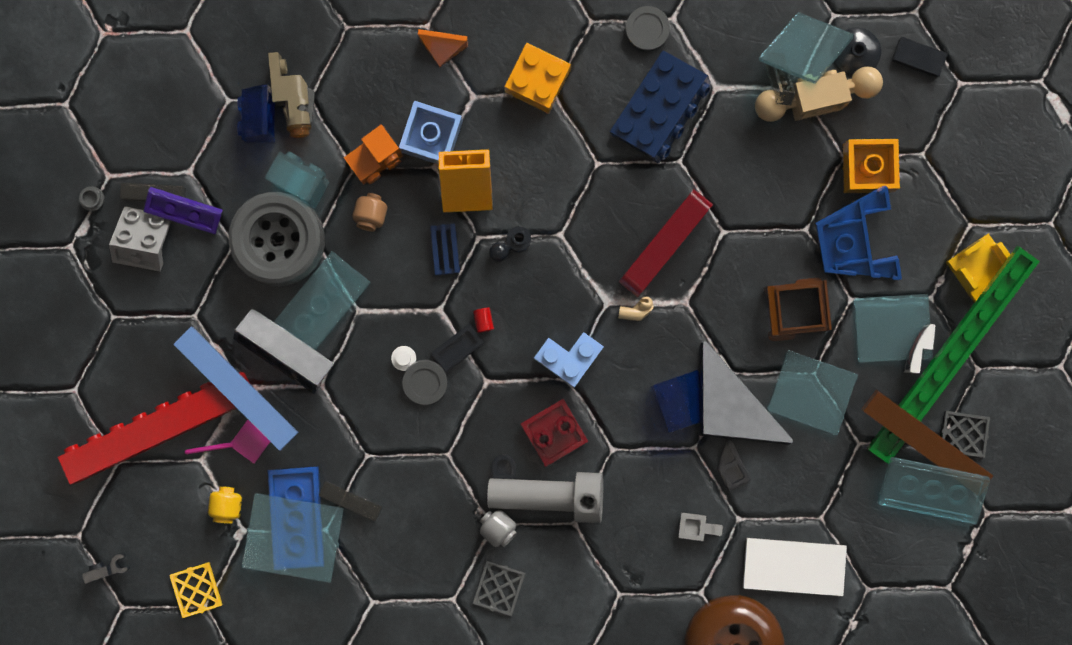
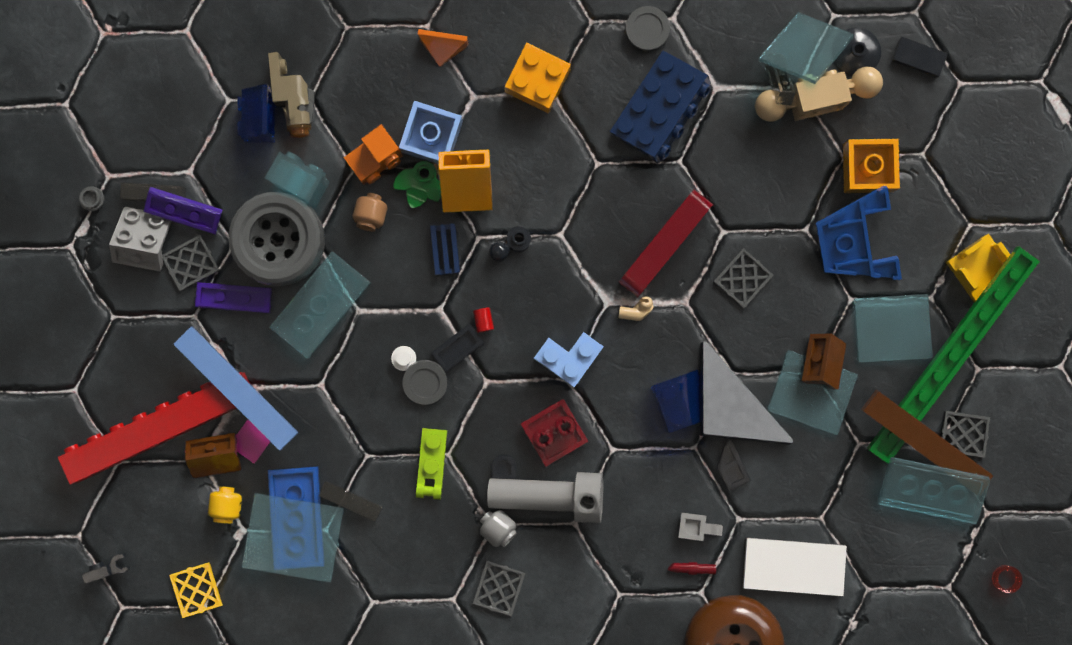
(182, 247): none -> dark grey window
(212, 455): none -> reddish brown panel
(233, 297): none -> dark purple tile
(282, 350): panel -> none
(417, 187): none -> green plate
(431, 462): none -> lime plate
(693, 568): none -> dark red piece
(756, 263): none -> dark grey window
(777, 331): reddish brown piece -> none
(824, 360): none -> reddish brown panel
(923, 341): white slope -> none
(1018, 579): none -> clear red piece

